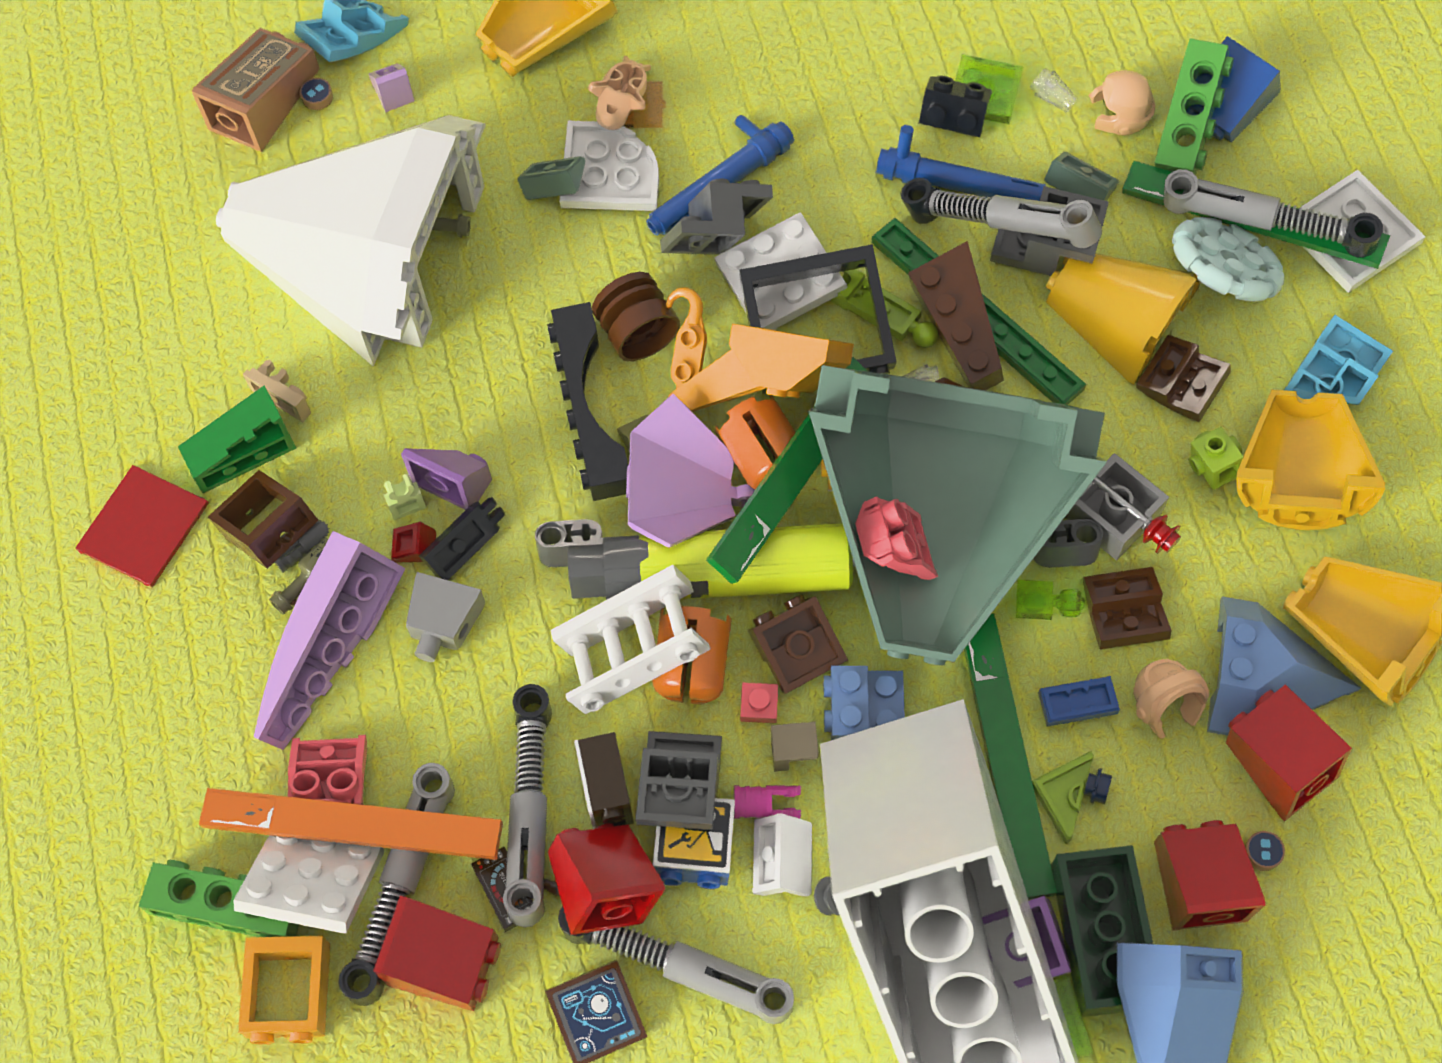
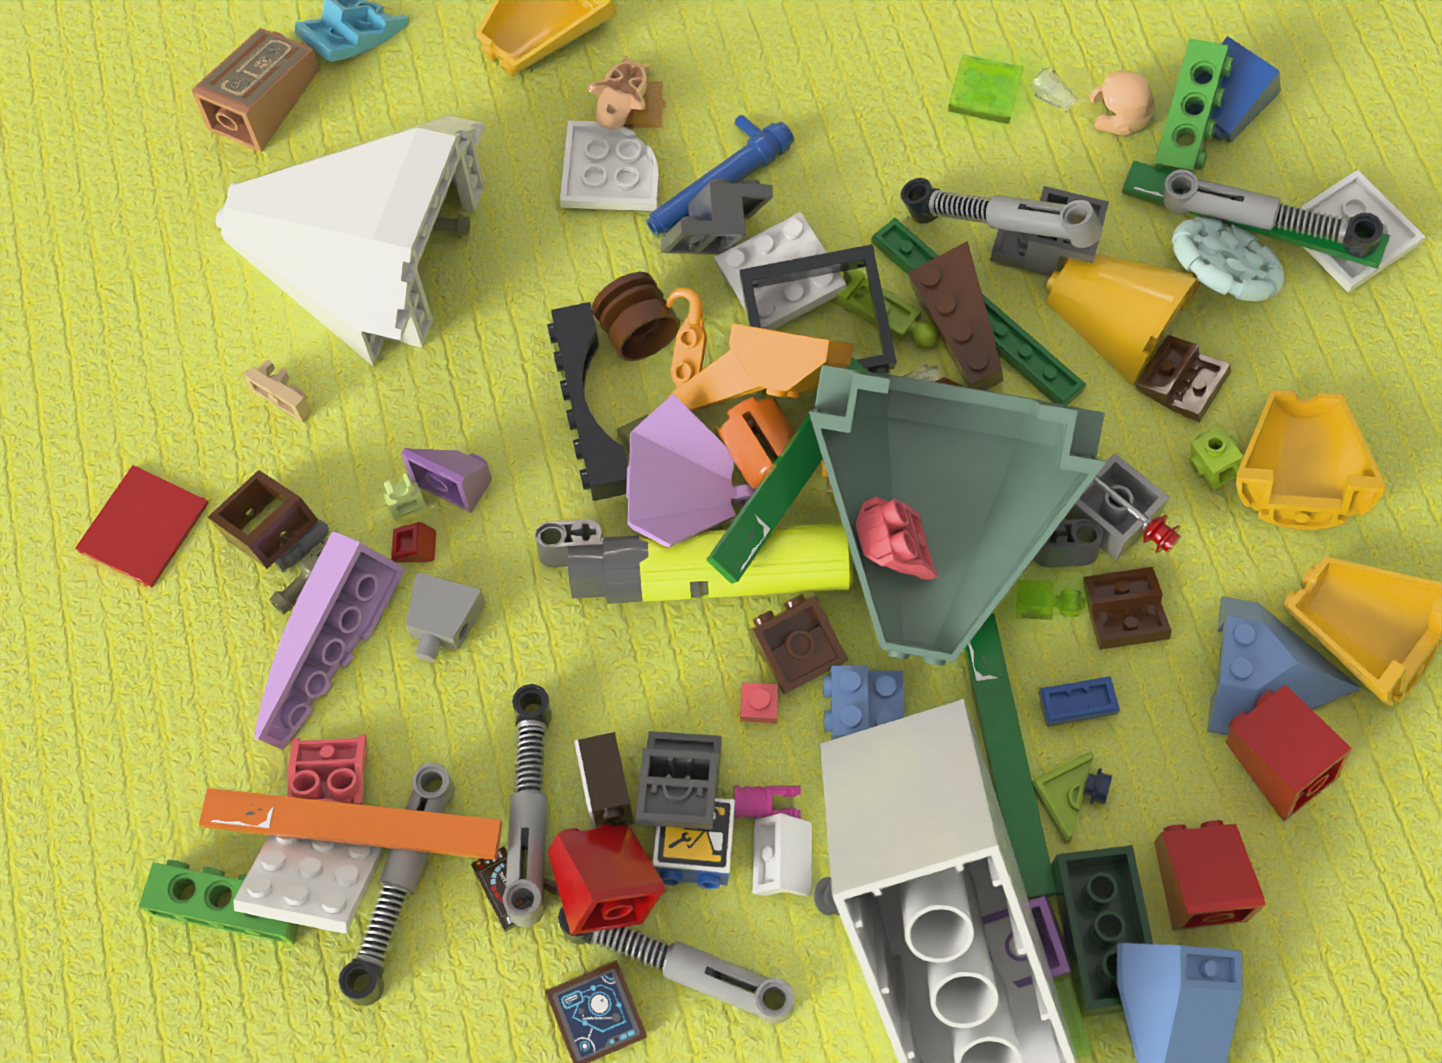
(237, 442): green wedge -> none
(285, 948): light orange window -> none
(316, 93): tile -> none
(392, 86): lavender slope -> none
(437, 954): red slope -> none
(463, 538): black hinge -> none
(552, 178): sand green slope -> none
(616, 614): white fence -> none
(707, 668): orange cylinder -> none
(793, 743): dark tan panel -> none
(910, 165): blue cylinder -> none
(955, 105): black bracket -> none
(1079, 177): sand green slope -> none
(1161, 685): light nougat helmet -> none
(1265, 850): dark blue tile -> none
(1340, 363): medium azure slope -> none

